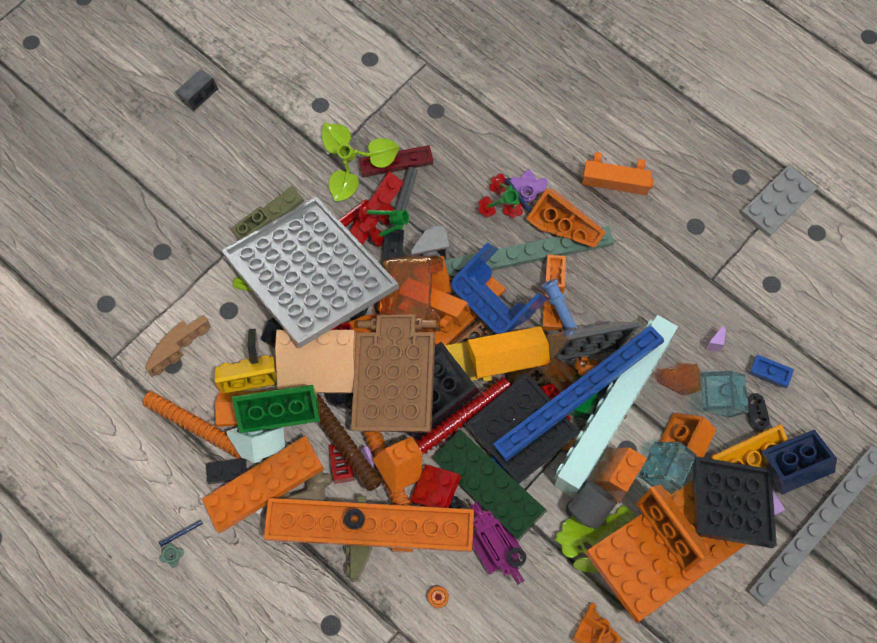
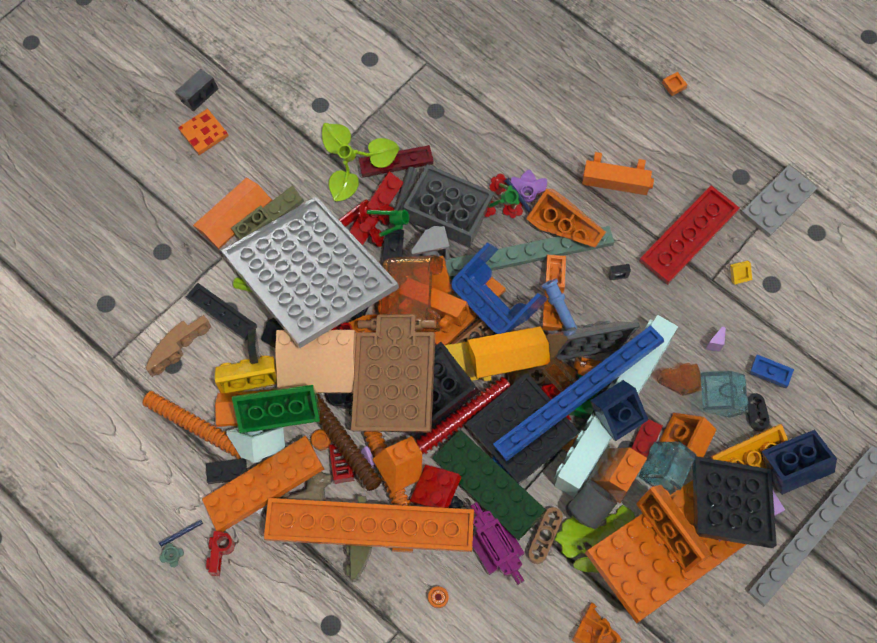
(203, 131): none -> orange tile
(214, 562): none -> red plate
(220, 311): none -> black plate
(236, 205): none -> orange slope
(320, 440): none -> orange tile
(351, 513): black plate -> none
(448, 202): none -> dark grey slope
(517, 564): black bush -> none
(556, 524): none -> medium nougat beam
(619, 272): none -> black tile
(619, 409): none -> dark blue slope
(646, 437): none -> red plate
(674, 83): none -> orange plate
(689, 234): none -> red plate
(741, 272): none -> yellow plate

